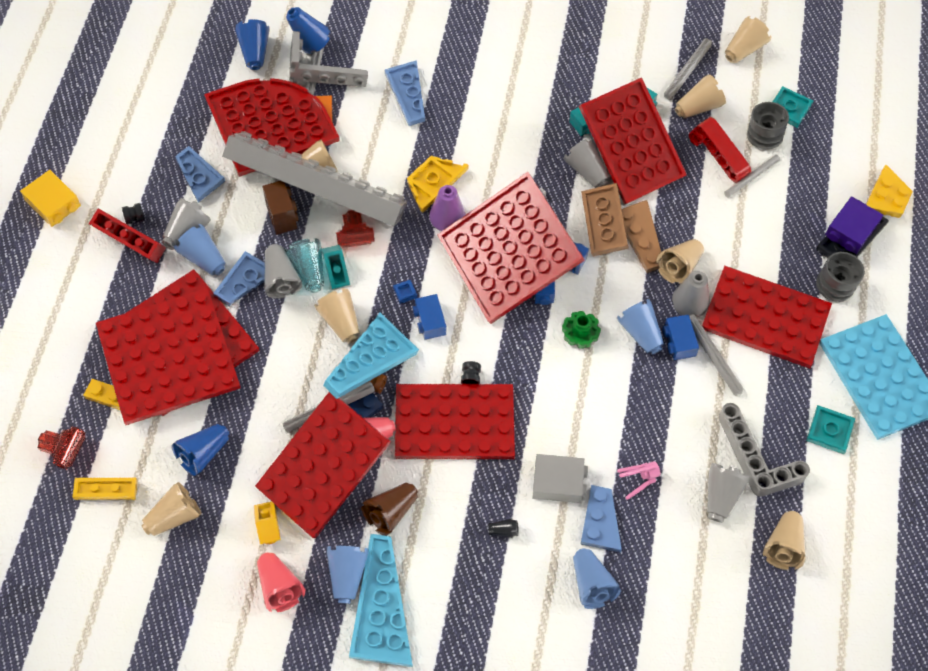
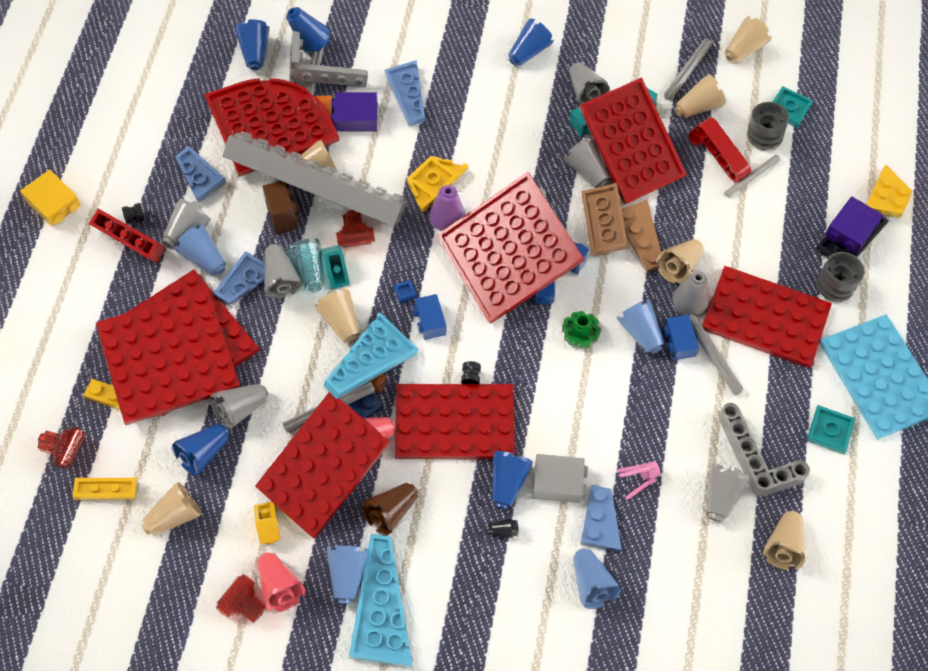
(238, 403): none -> light grey cone
(241, 600): none -> clear red piece
(355, 111): none -> dark purple brick
(508, 477): none -> blue cone
(530, 42): none -> blue cone
(587, 83): none -> light grey cone

